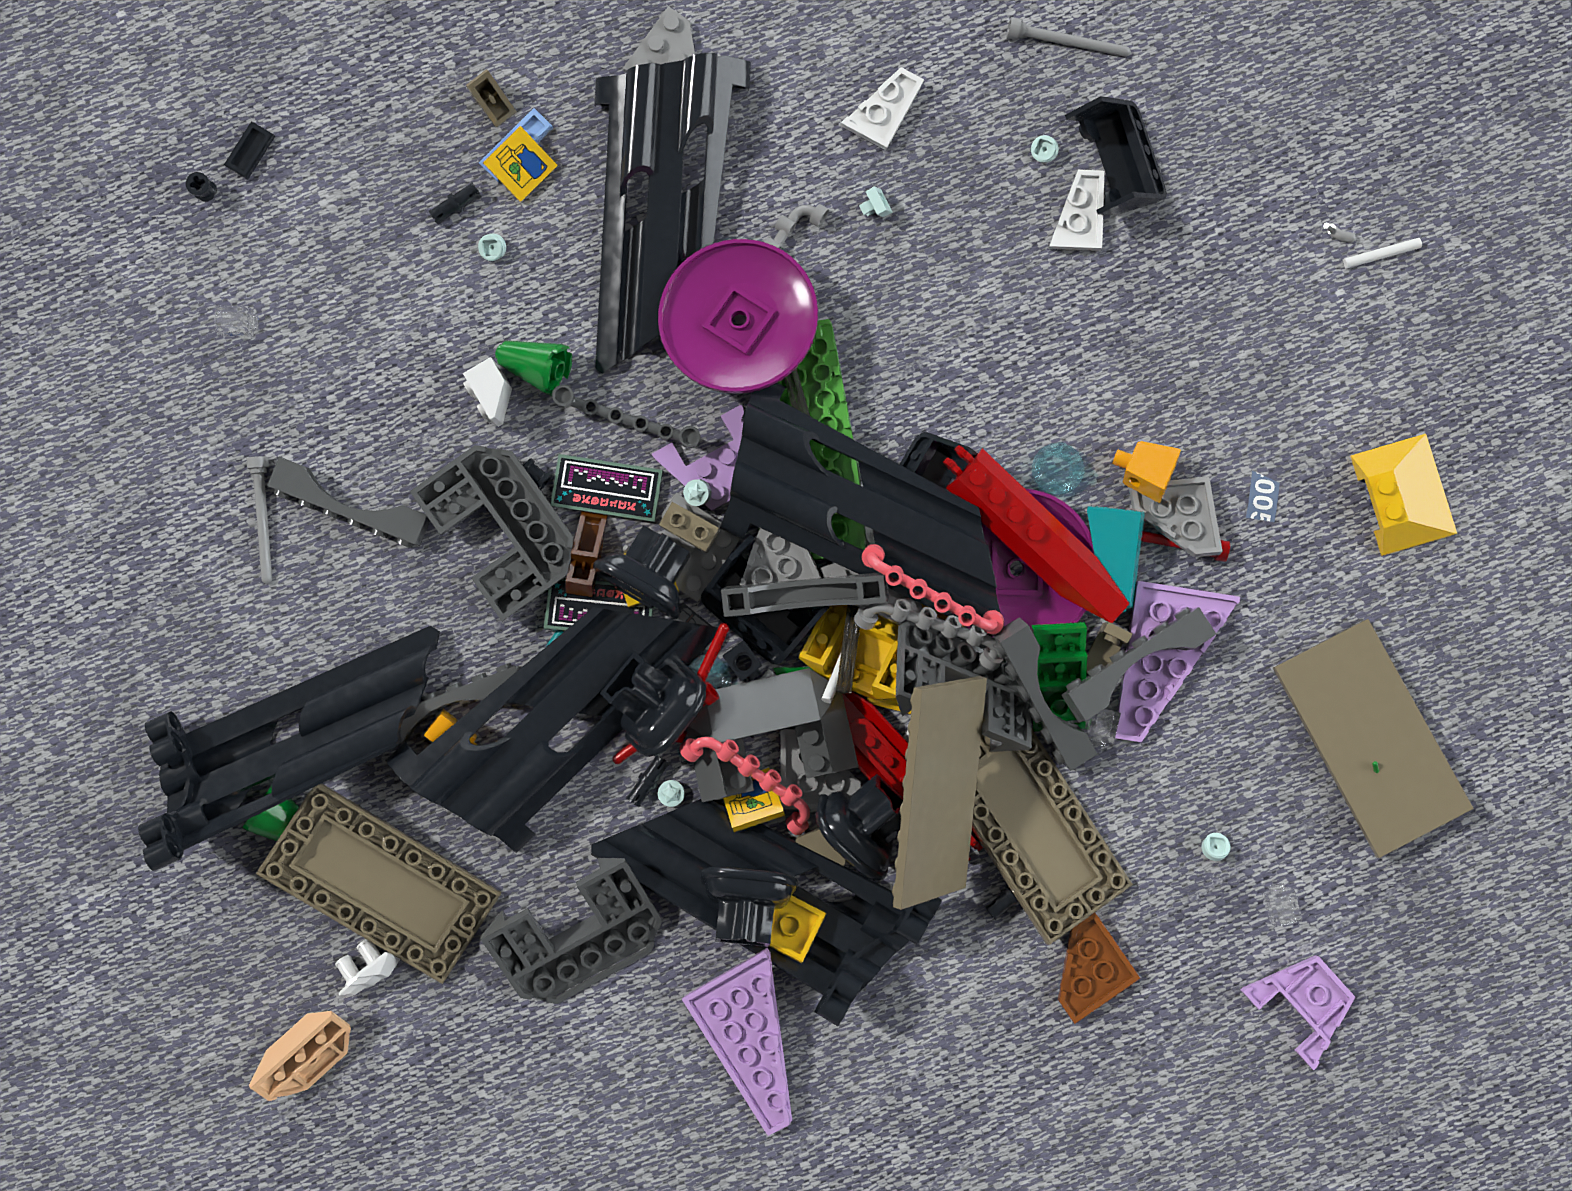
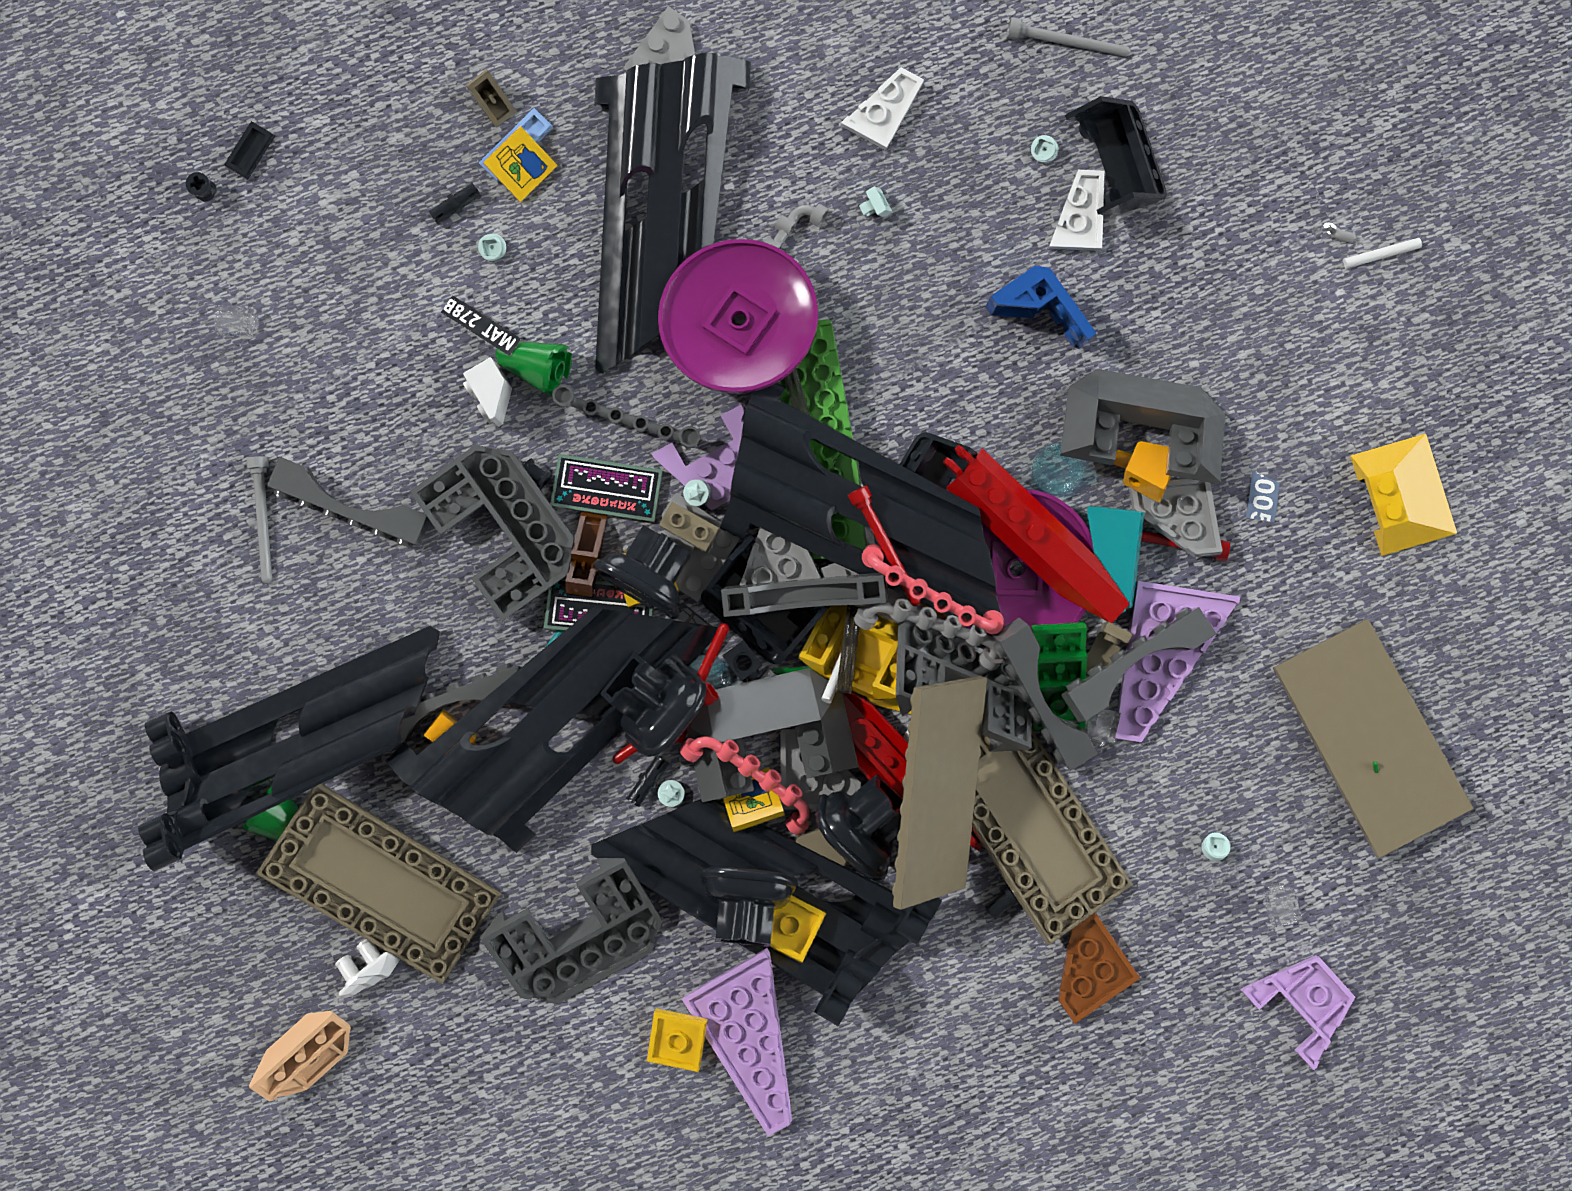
(481, 325): none -> black sticker
(677, 1040): none -> yellow tile
(862, 500): none -> red piece
(1022, 301): none -> blue bracket
(1107, 397): none -> dark grey slope

